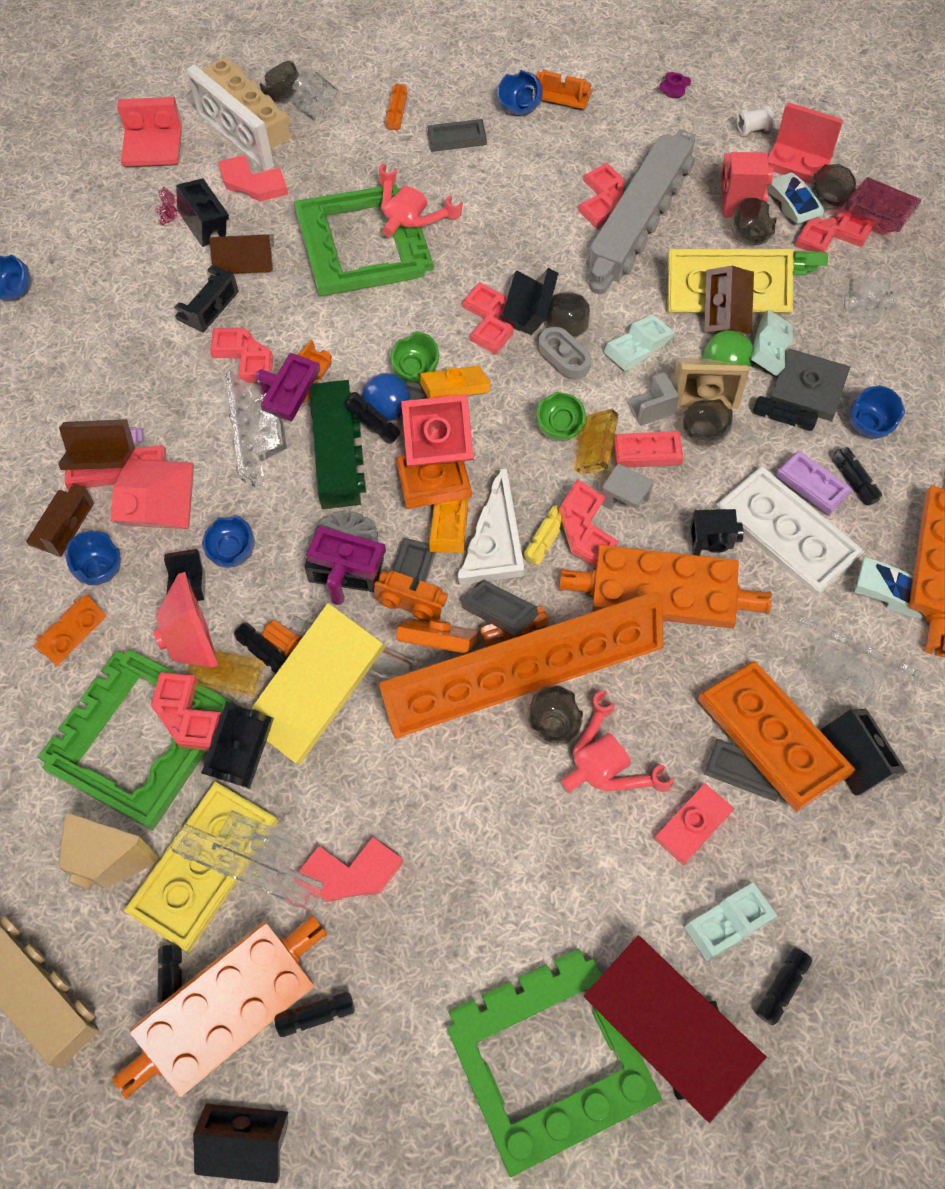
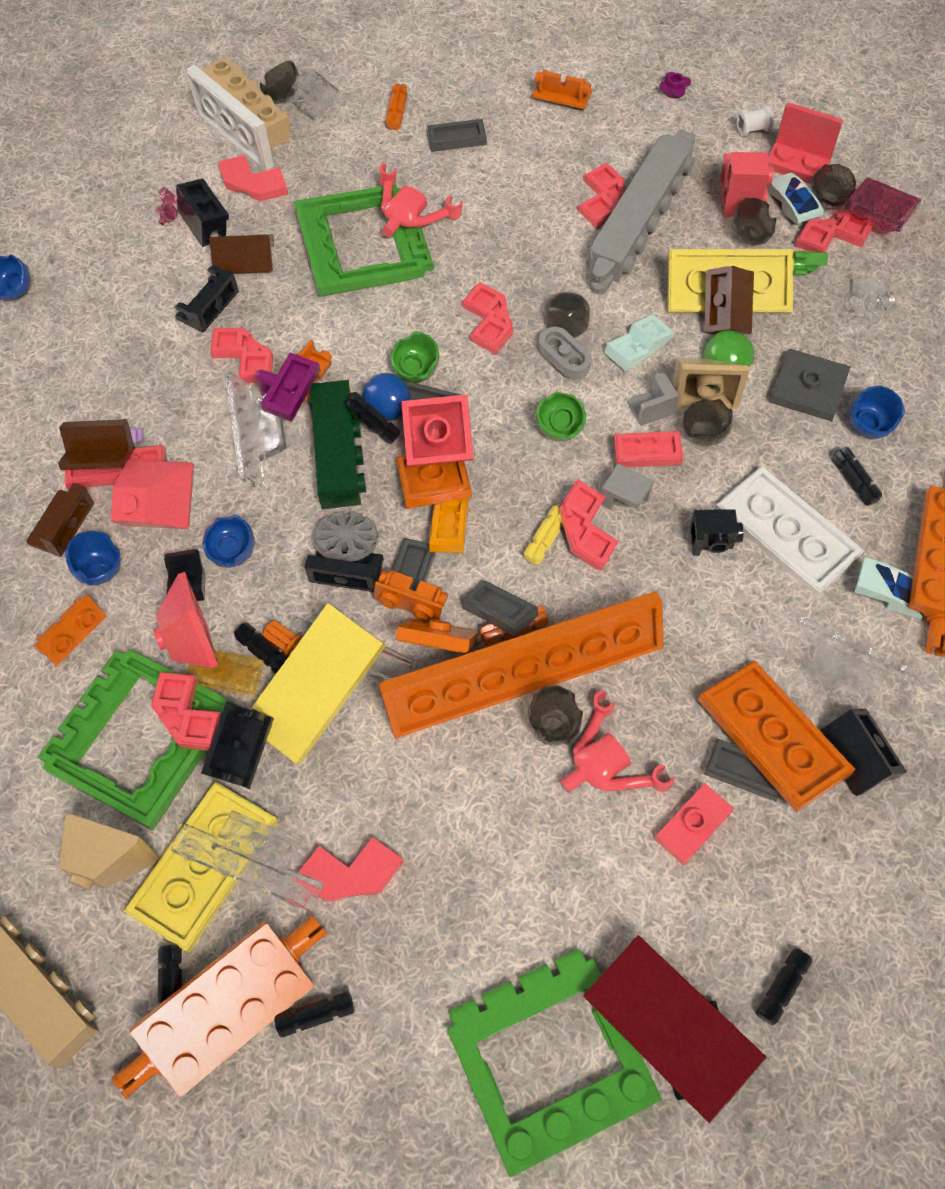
(151, 131): coral bracket -> none
(239, 1143): black panel -> none
(344, 555): magenta plate -> none
(455, 382): light orange plate -> none
(496, 544): white wing -> none
(520, 92): blue hair -> none
(529, 300): black panel -> none
(596, 442): clear yellow plate -> none
(690, 586): orange plate -> none
(730, 921): light aqua slope -> none
(771, 342): light aqua slope -> none
(785, 413): black axle -> none
(813, 482): lavender plate -> none

